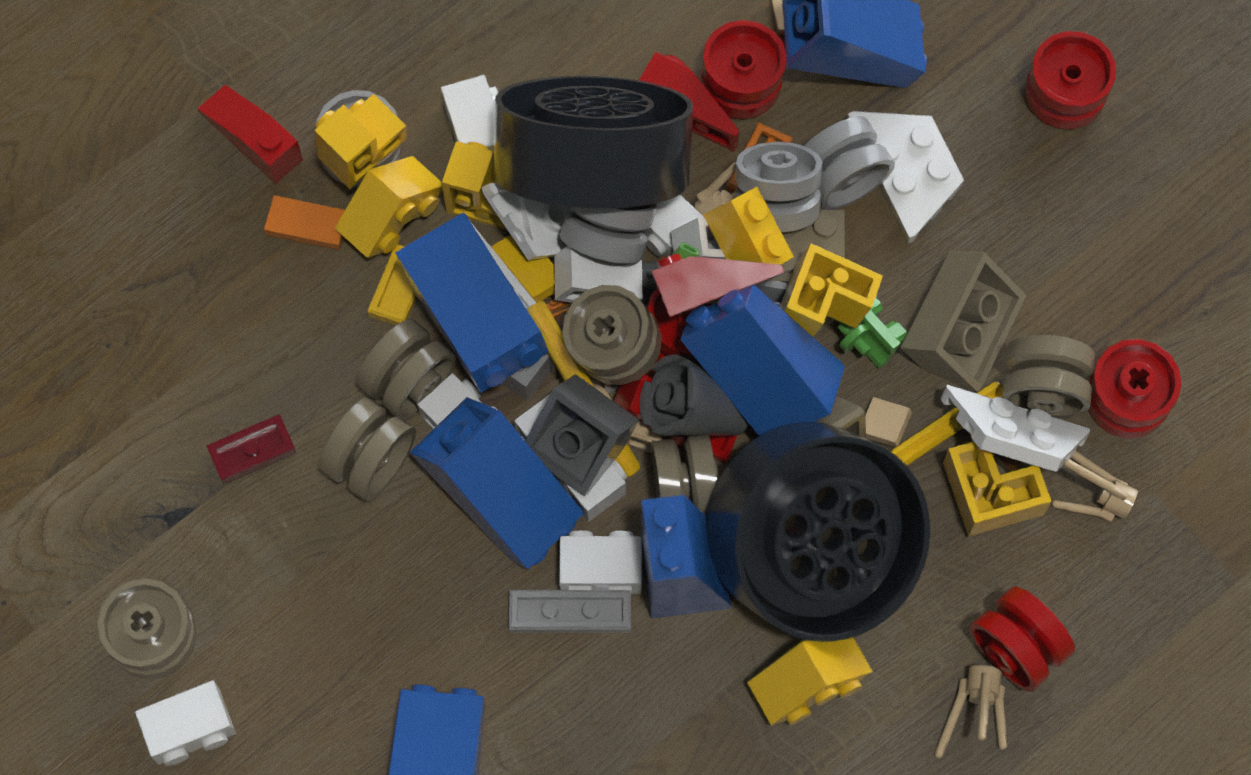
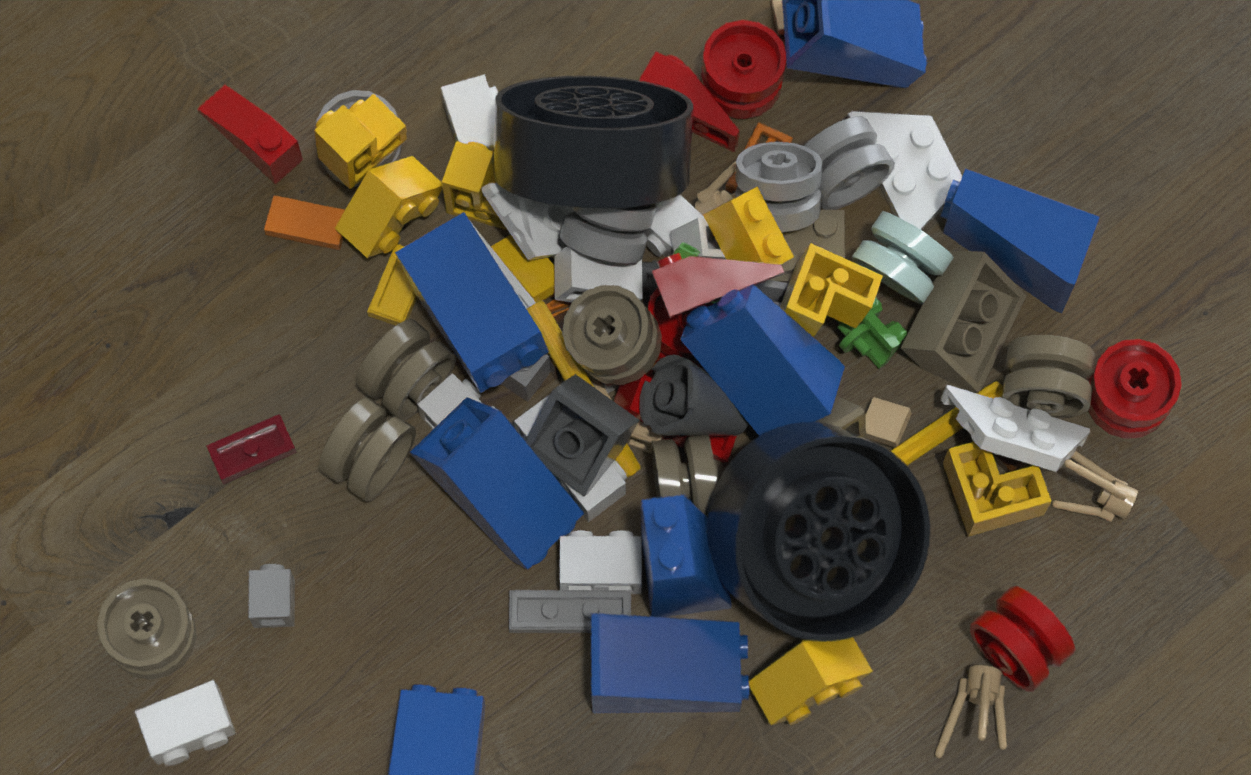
(271, 597): none -> light grey brick
(666, 665): none -> blue slope
(905, 253): none -> light aqua wheel
(1025, 234): none -> blue slope
(1070, 79): red wheel -> none

